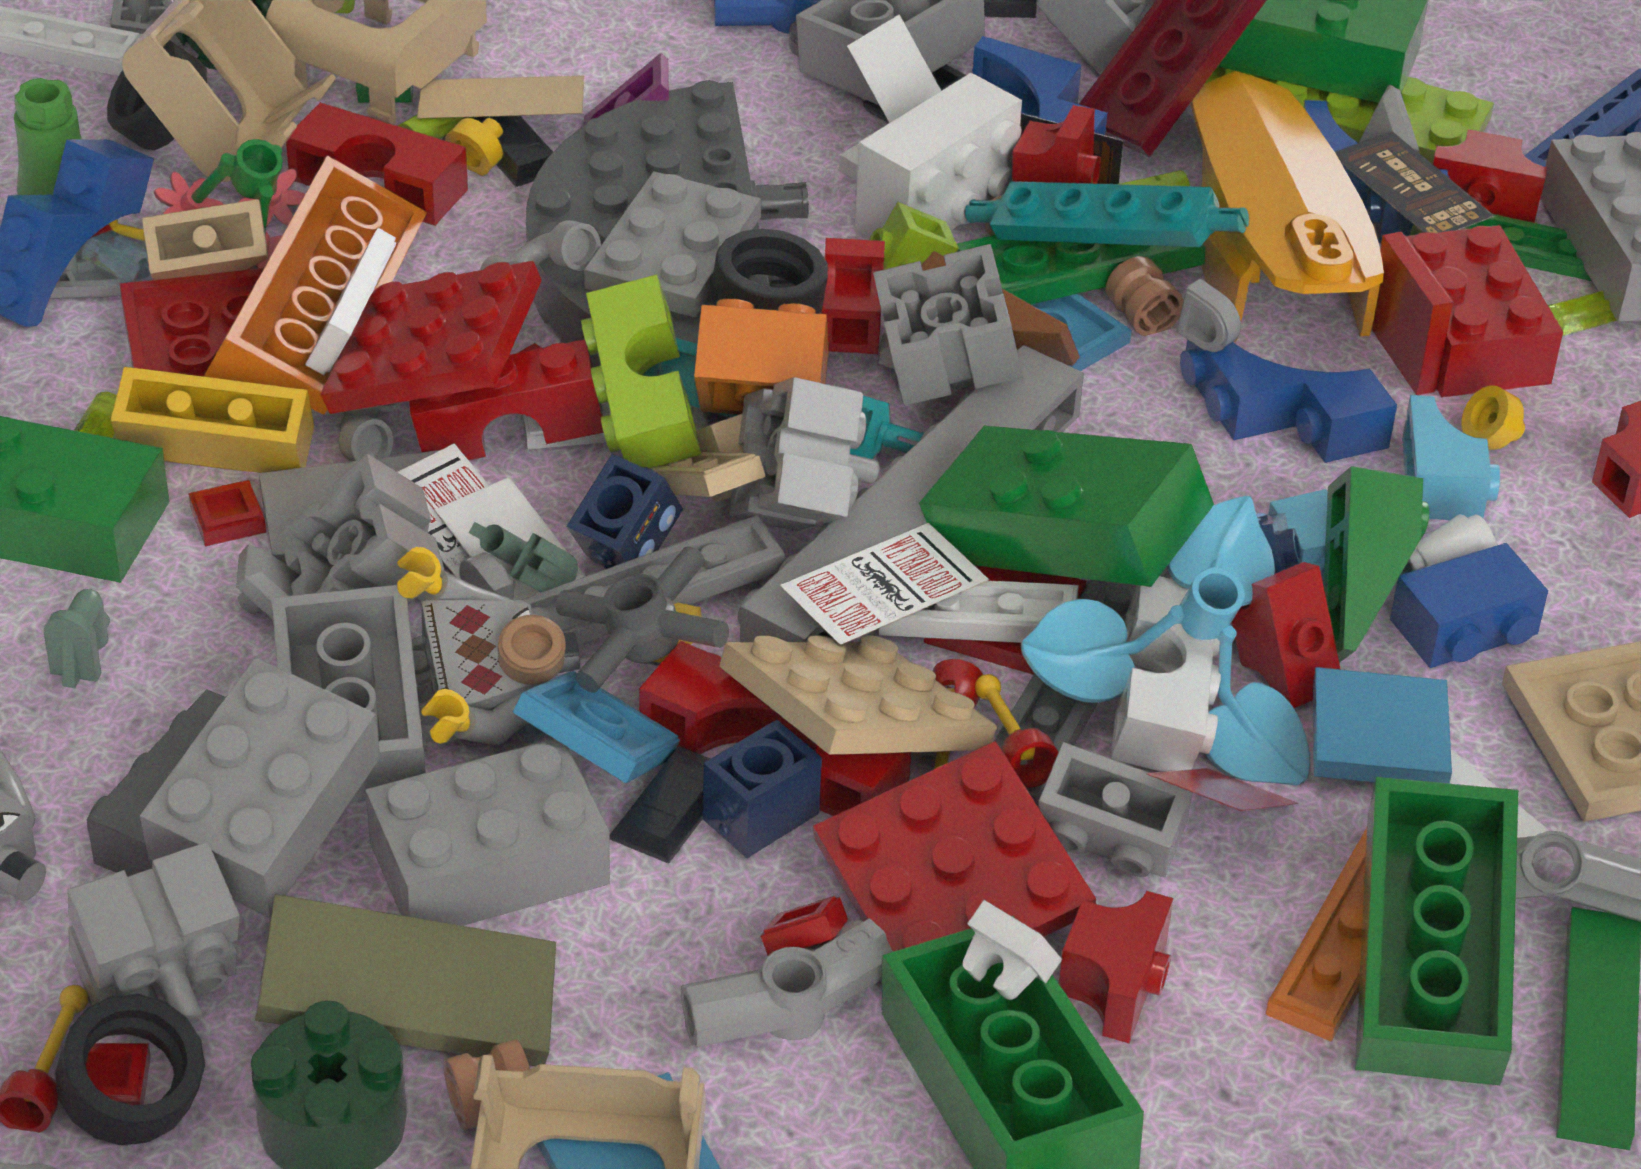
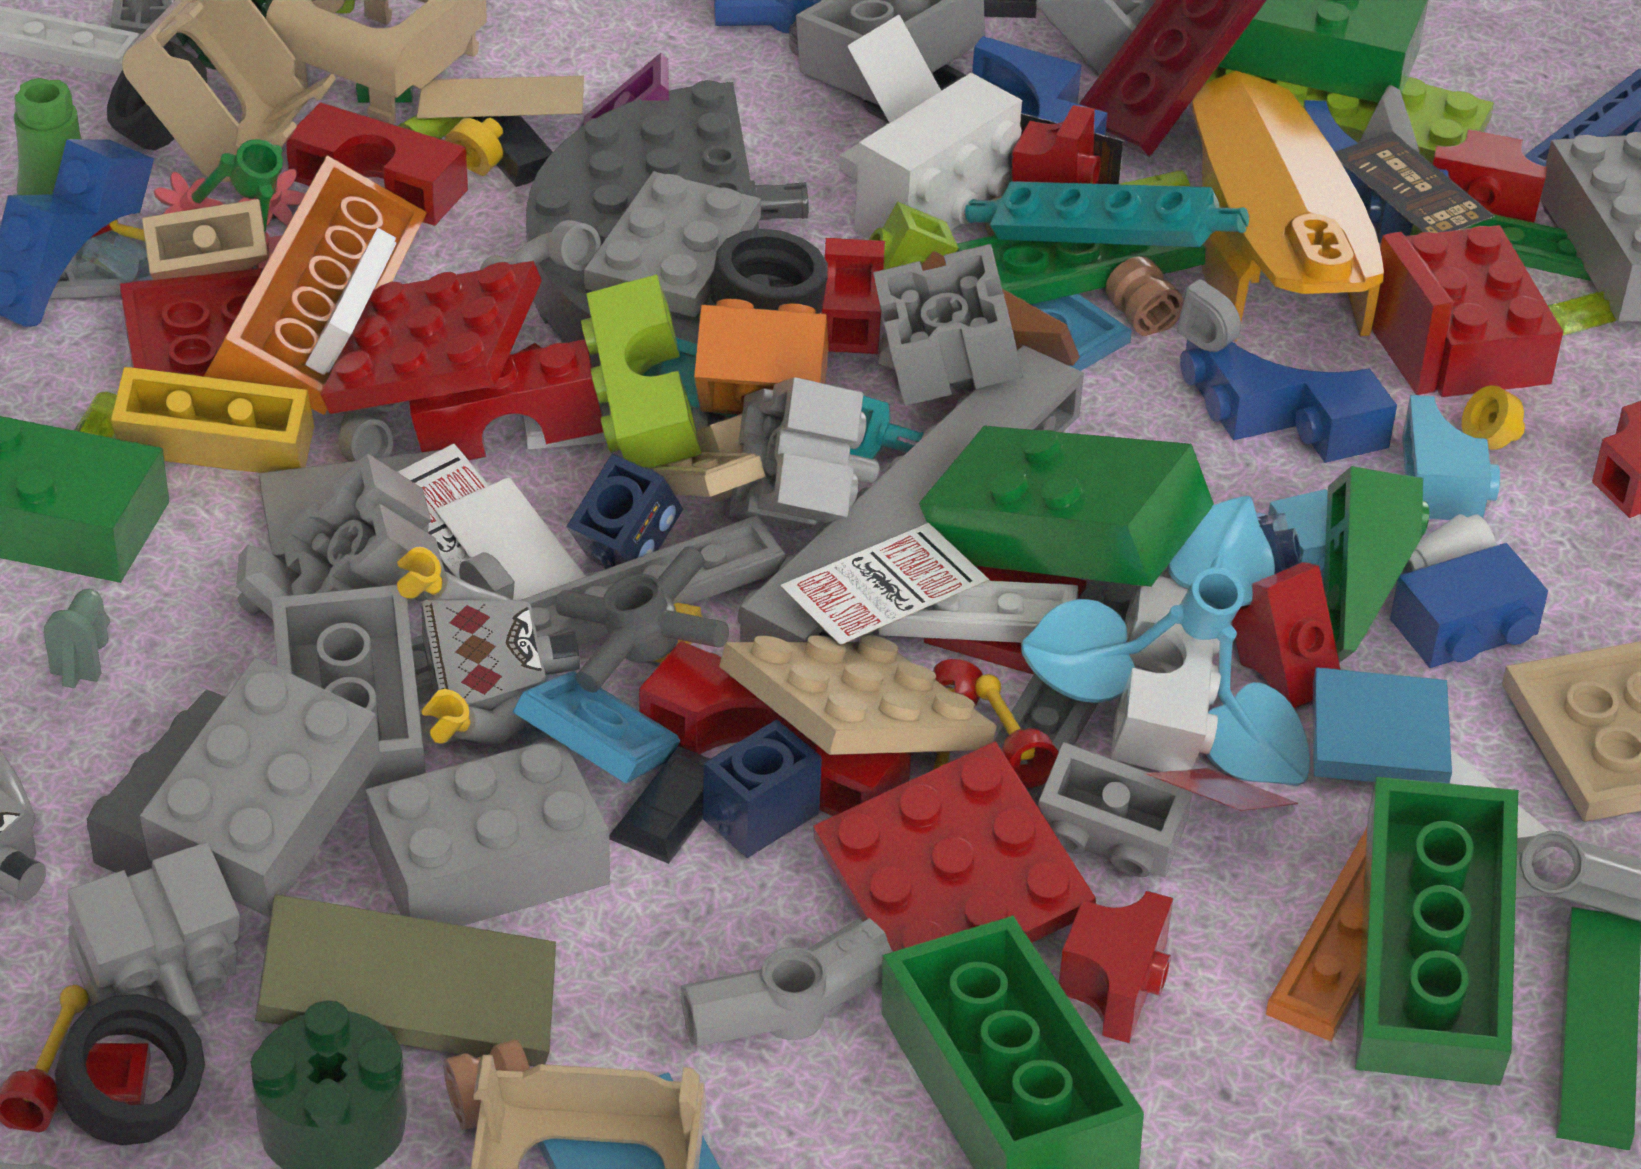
(227, 513): red tile -> none
(531, 649): medium nougat tile -> none
(534, 562): sand green piece -> none
(805, 925): red tile -> none
(1008, 941): white tile -> none

